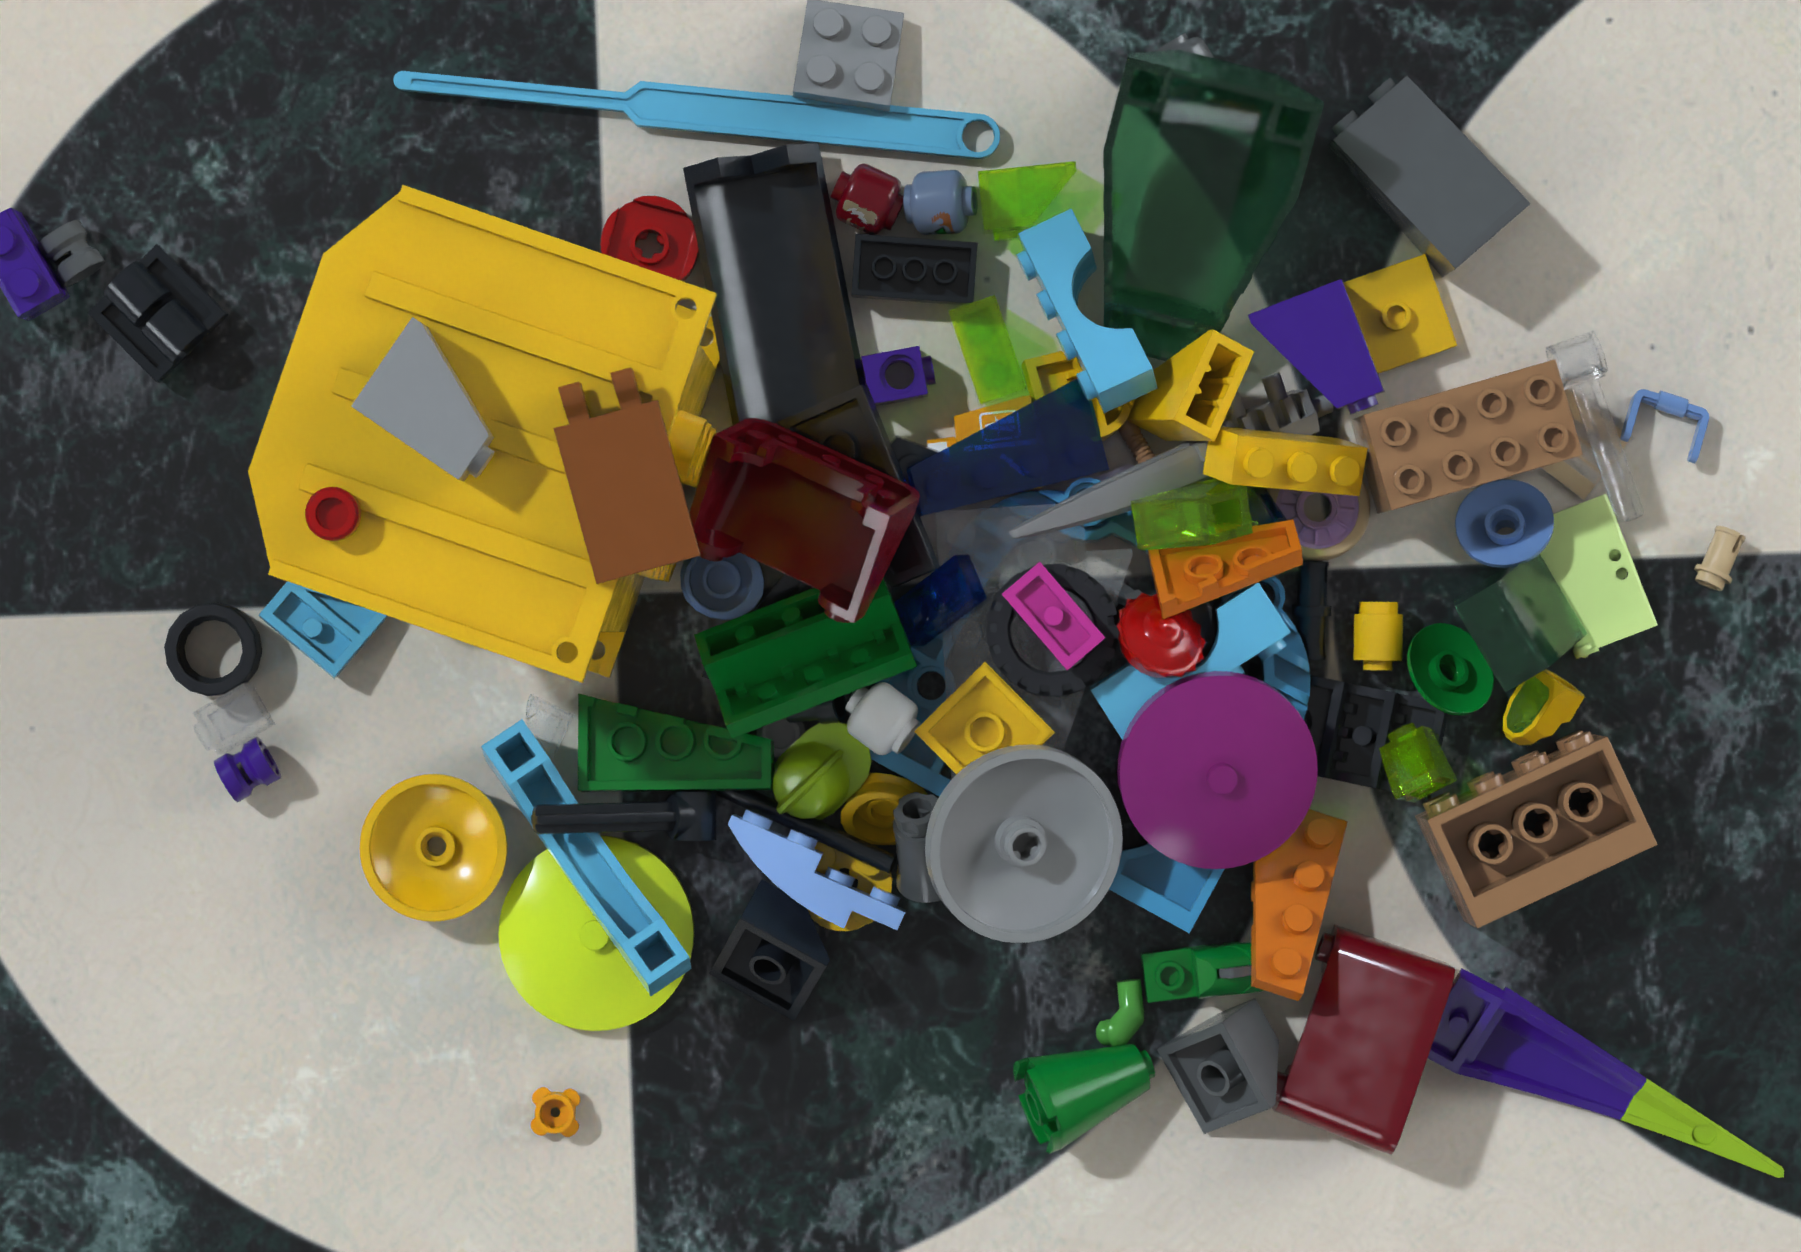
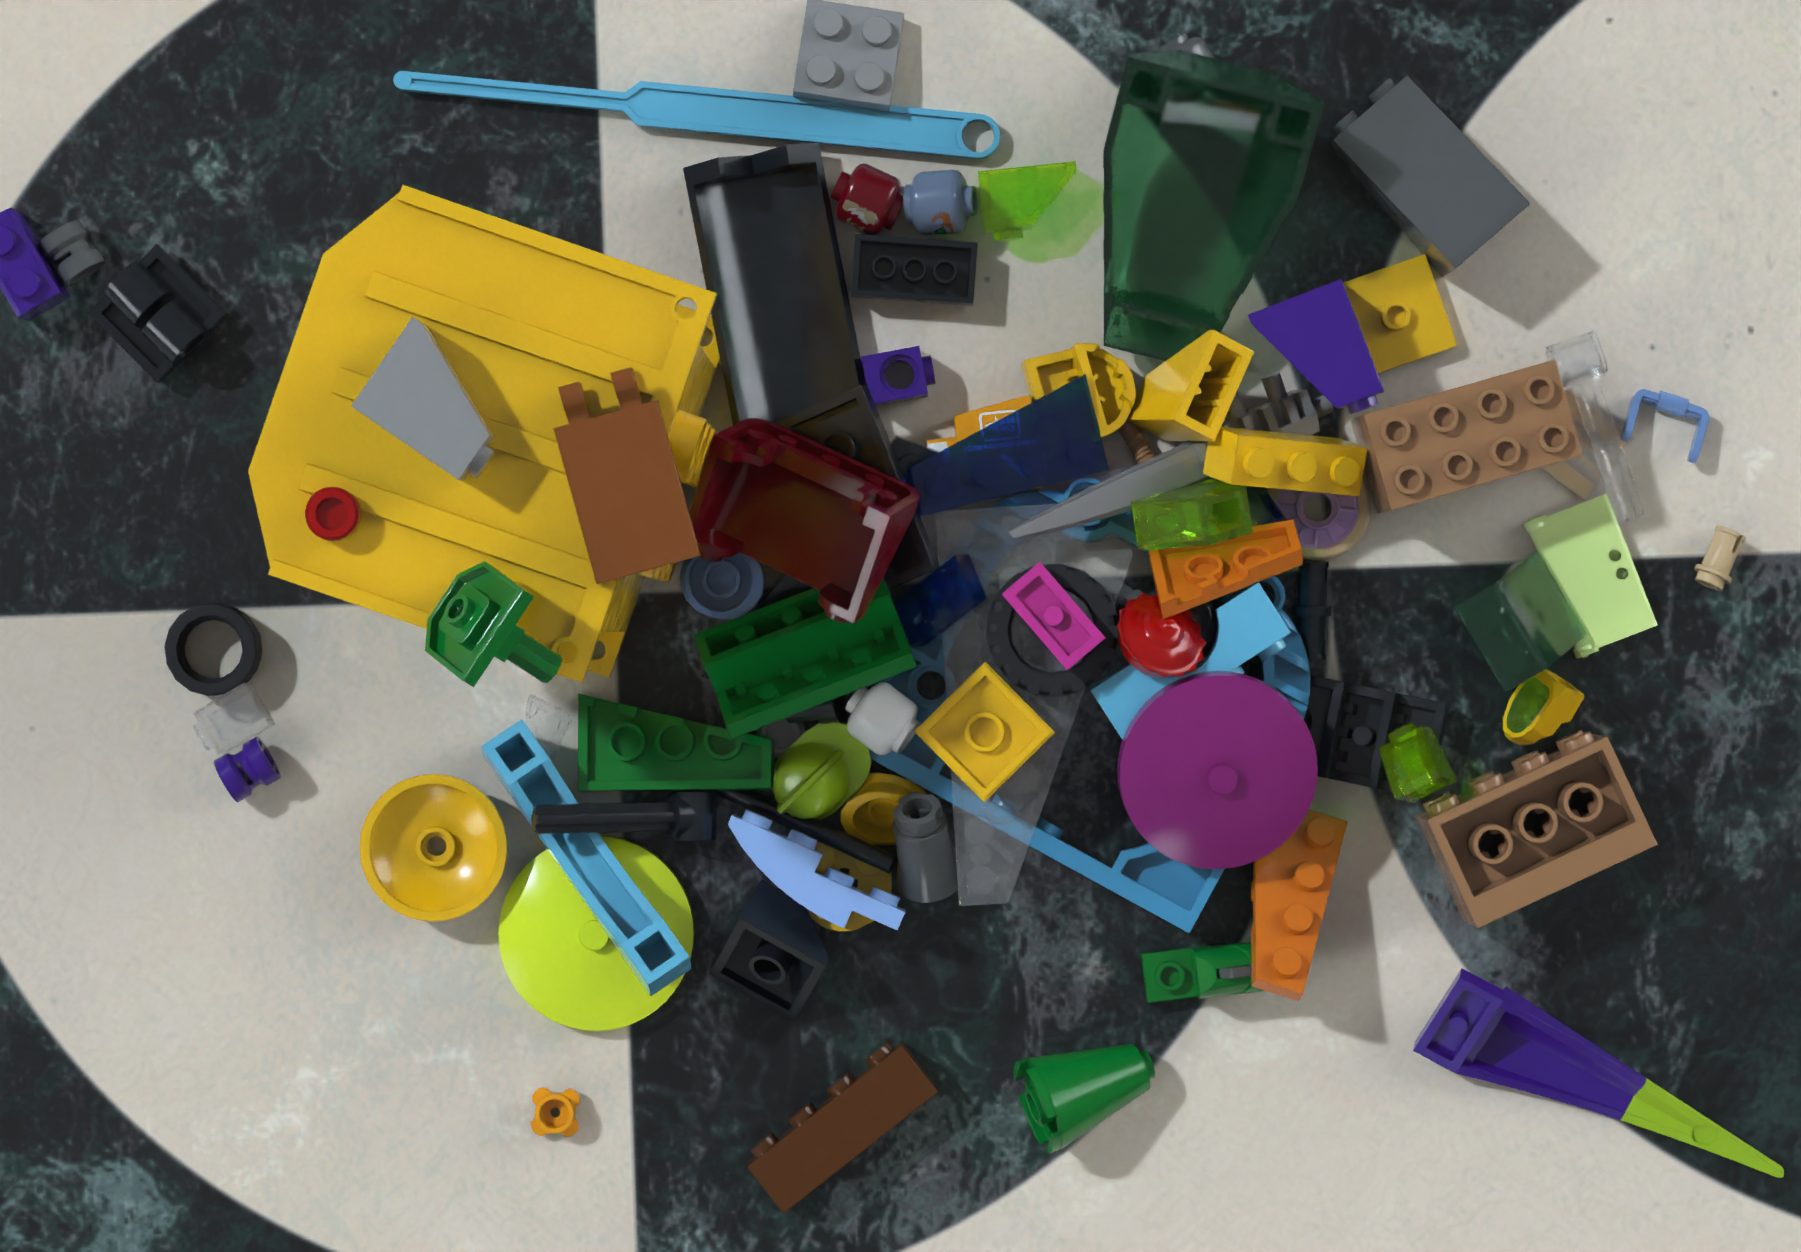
(321, 625): medium azure wing -> none
(480, 622): none -> green piece
(654, 216): red plate -> none
(841, 1126): none -> reddish brown brick
(987, 350): clear neon green brick -> none
(1023, 843): light grey dish -> none
(1110, 358): medium azure arch -> none
(1127, 1019): bright green arm -> none
(1226, 1066): dark grey slope -> none
(1365, 1039): dark red windscreen -> none
(1378, 635): yellow brick -> none
(1449, 669): green dish -> none
(1500, 506): medium blue dish -> none

